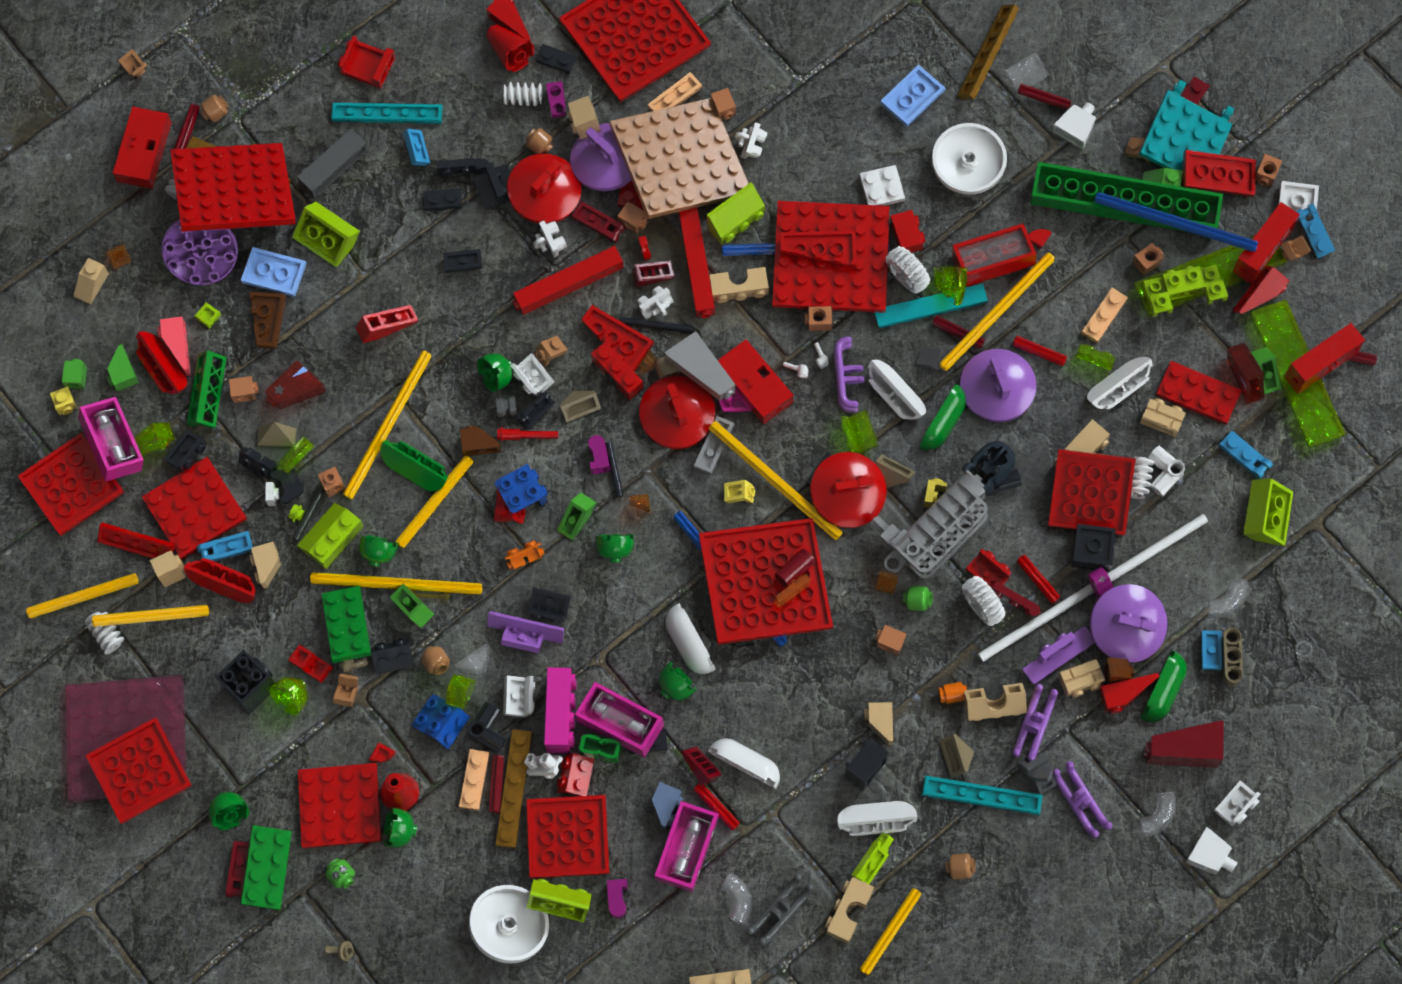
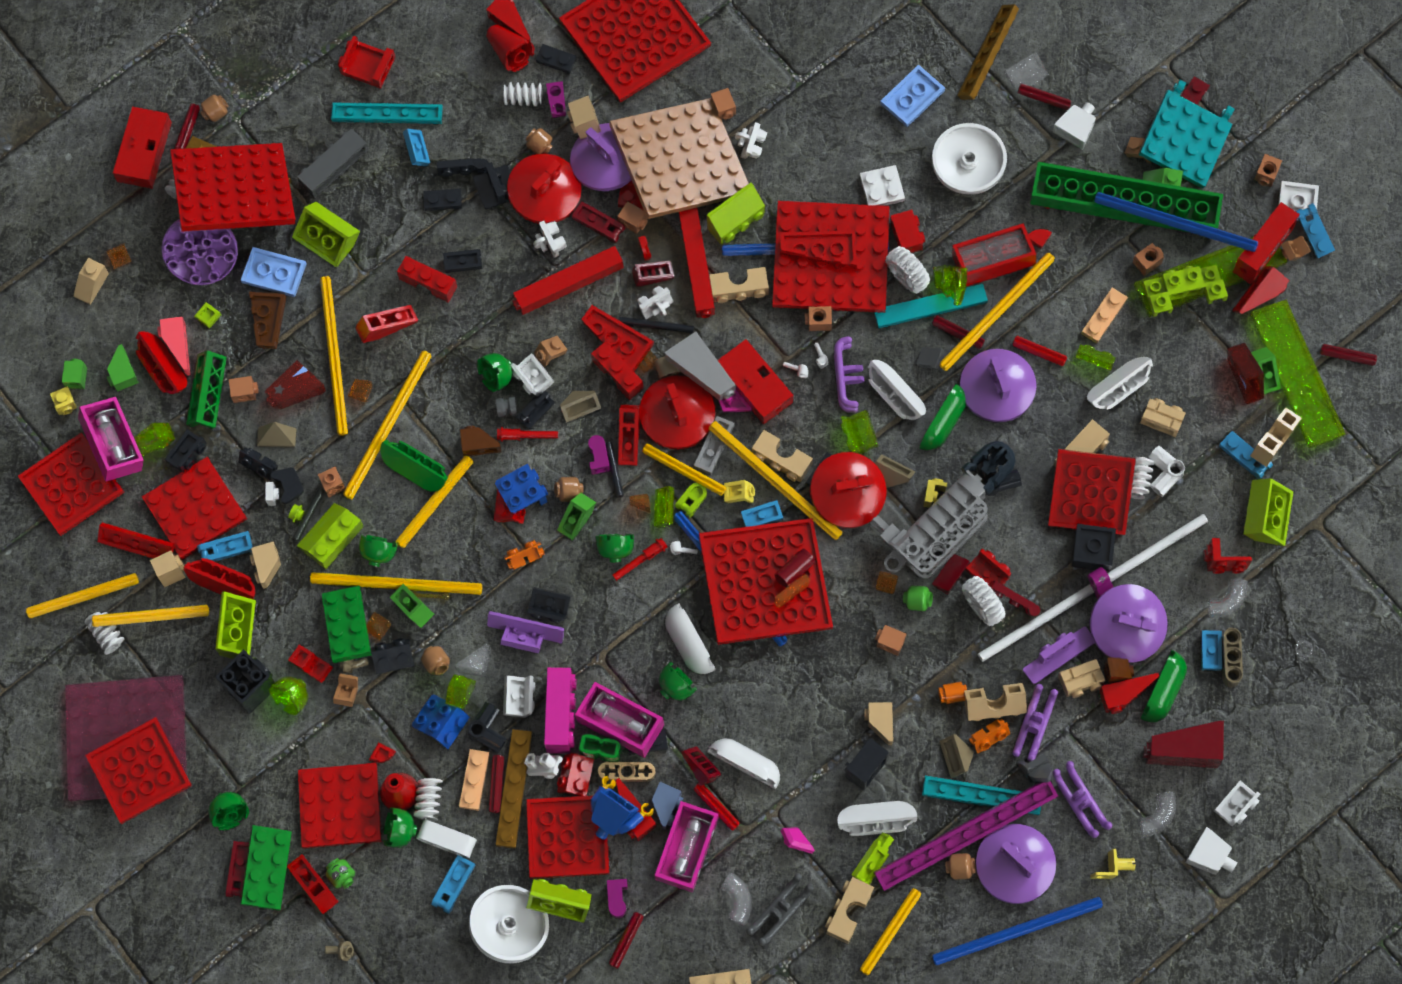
(132, 64): medium nougat bracket -> none
(235, 625): none -> lime slope
(295, 454): clear neon green slope -> none
(312, 884): none -> red slope
(333, 352): none -> yellow axle
(360, 390): none -> clear orange slope
(378, 625): none -> clear orange slope
(416, 273): none -> red arch
(427, 799): none -> white piece
(446, 839): none -> white beam
(453, 883): none -> dark azure plate
(567, 488): none -> medium nougat head
(613, 812): none -> blue torso
(626, 940): none -> dark red axle
(628, 434): none -> red slope
(641, 767): none -> tan beam
(647, 554): none -> red pin
(647, 824): none -> red slope
(664, 506): none -> clear neon green plate
(676, 549): none -> white hand
(677, 93): light nougat plate -> none
(684, 469): none -> yellow axle
(697, 494): none -> lime plate
(762, 514): none -> dark azure plate
(794, 466): none -> tan arch
(795, 839): none -> dark pink piece
(951, 573): none -> dark red slope
(965, 834): none -> magenta plate
(997, 732): none -> orange hinge
(1015, 864): none -> medium lavender bracket
(1016, 931): none -> blue axle
(1038, 579): red axle -> none
(1114, 865): none -> light yellow bracket
(1198, 392): red plate -> none
(1219, 173): red plate -> none
(1220, 564): none -> red bracket
(1276, 437): none -> tan arch
(1324, 358): red brick -> none

